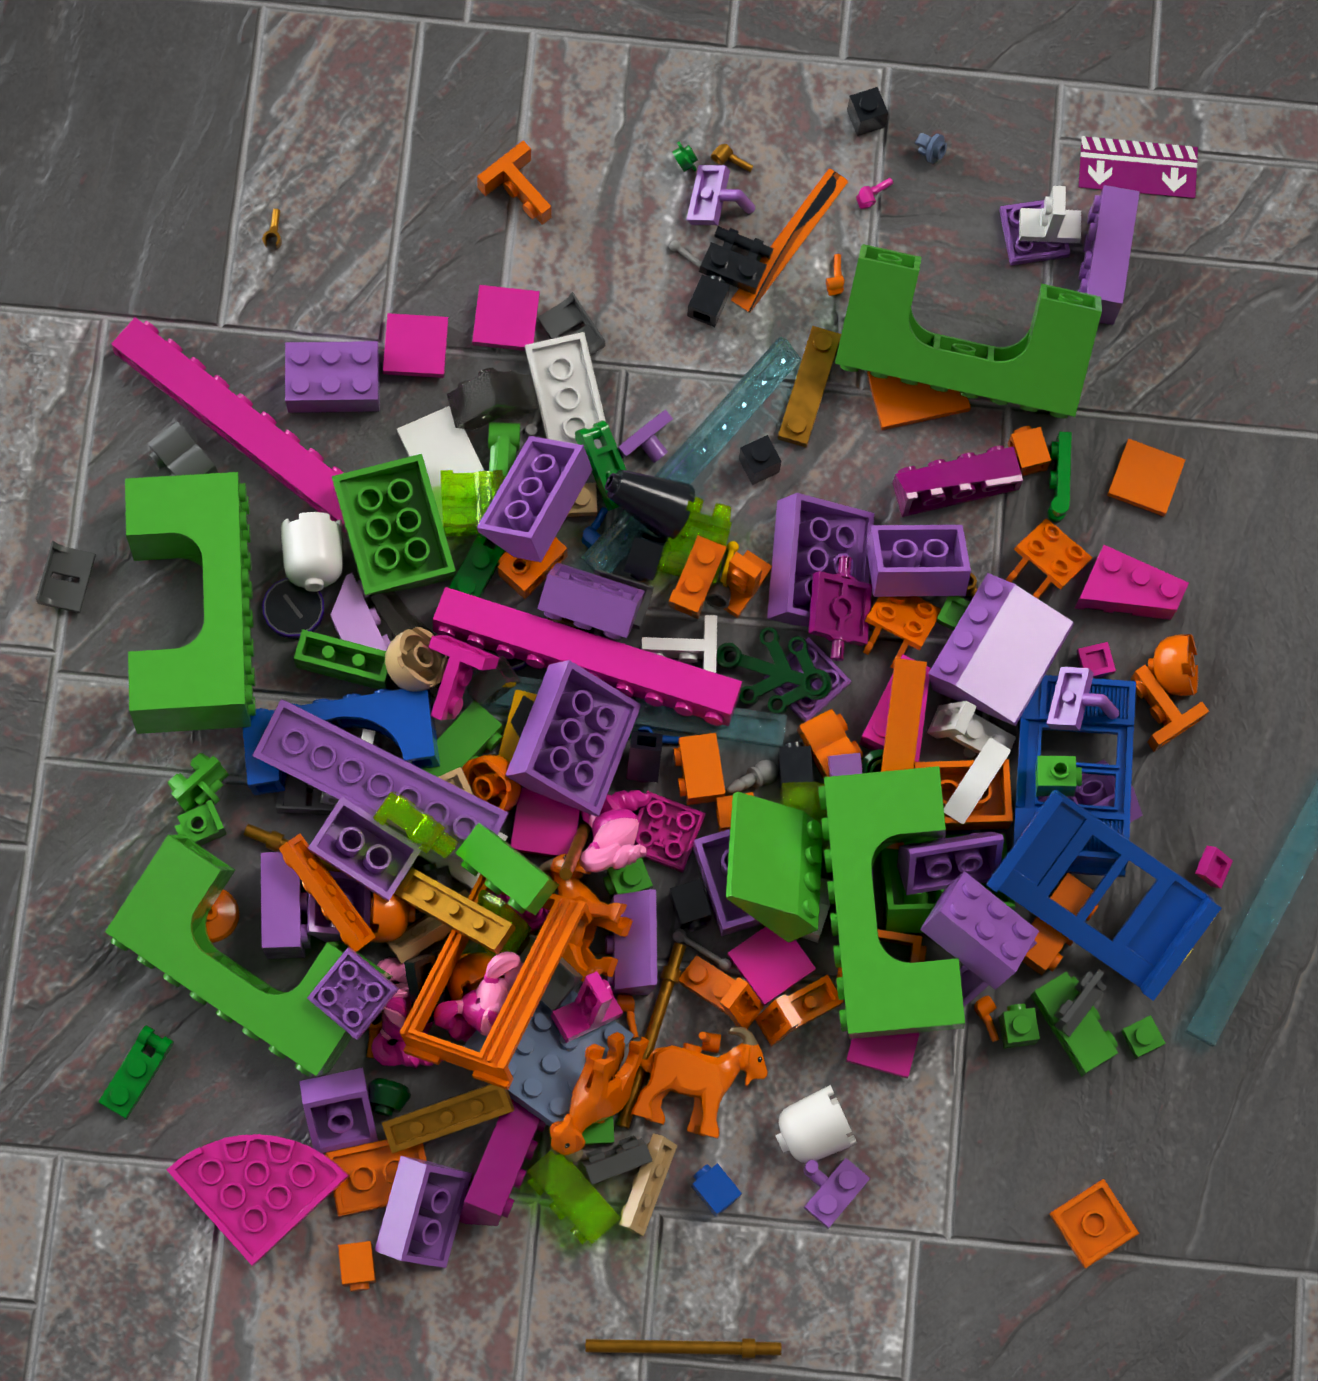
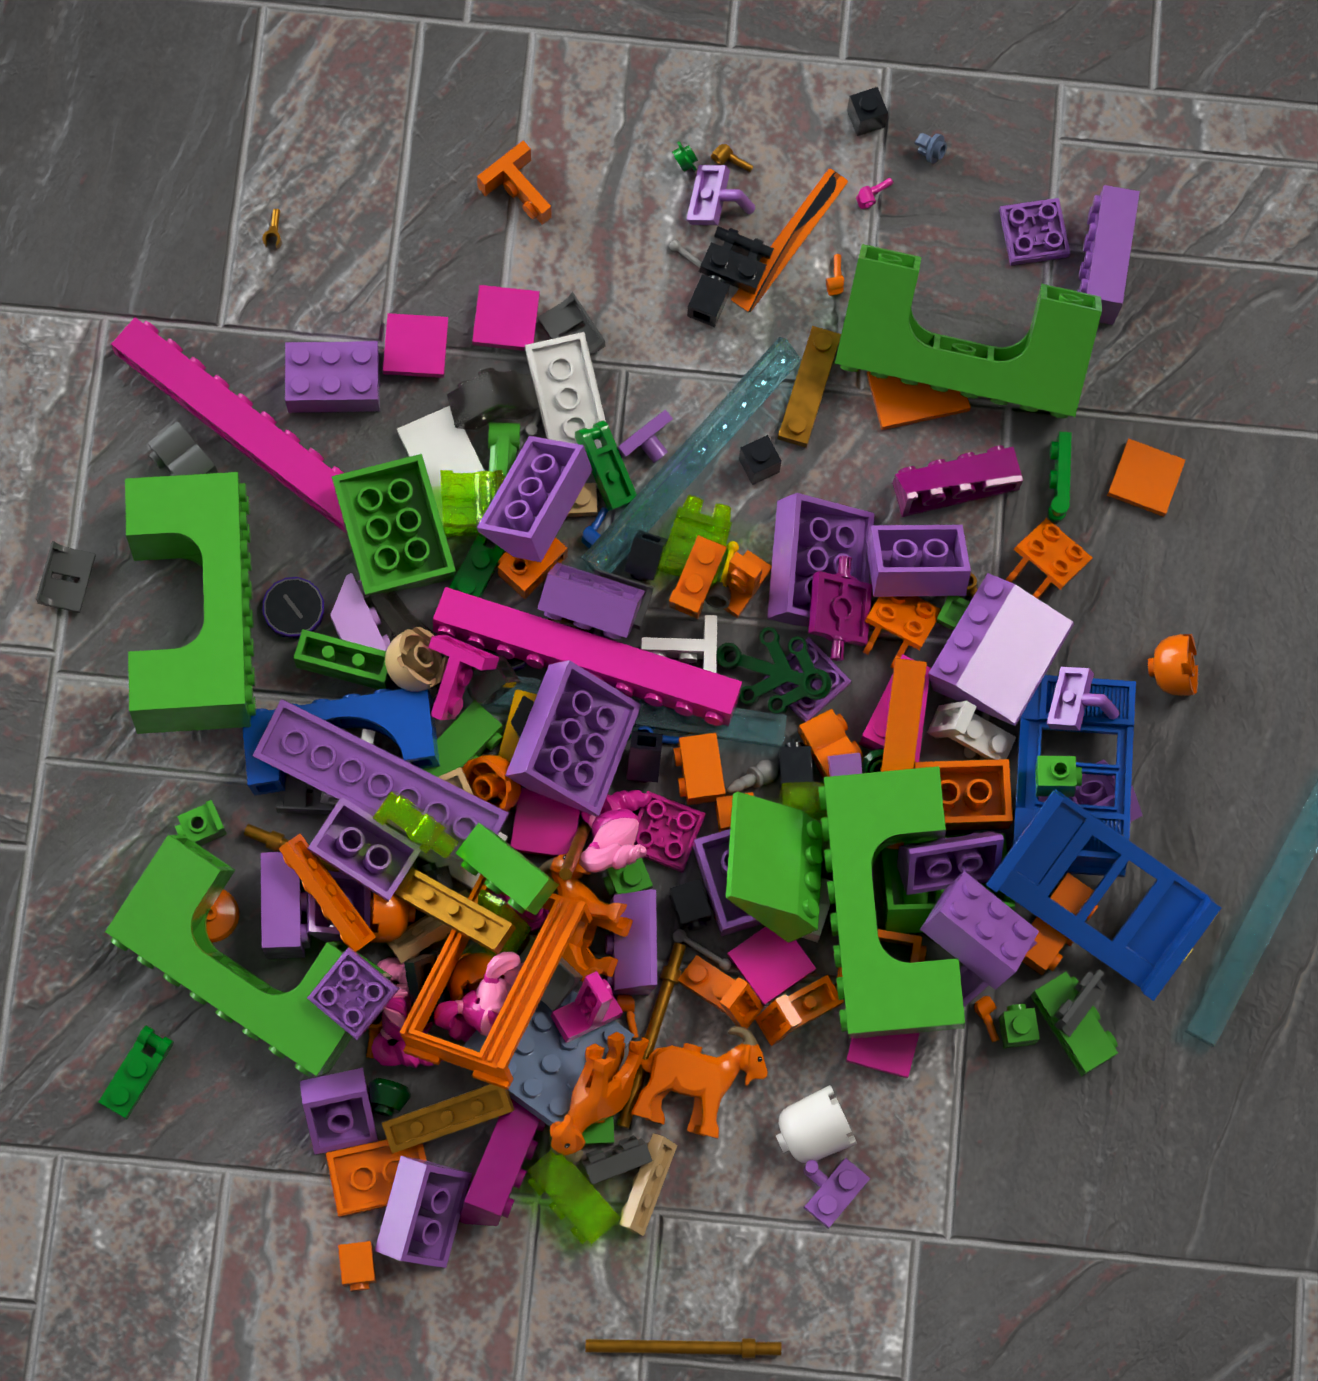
(201, 784): bright green hips -> none
(257, 1187): dark pink plate -> none
(312, 550): white cylinder -> none
(652, 501): black cone -> none
(710, 1042): orange hand -> none
(715, 1188): blue brick -> none
(976, 780): white sticker -> none
(1030, 450): orange brick -> none
(1052, 221): white bracket -> none
(1094, 1223): orange tile -> none
(1097, 658): dark pink plate -> none
(1130, 587): dark pink wedge -> none
(1138, 166): magenta sticker -> none
(1143, 1037): bright green plate -> none
(1164, 709): orange bracket -> none
(1213, 866): dark pink plate -> none

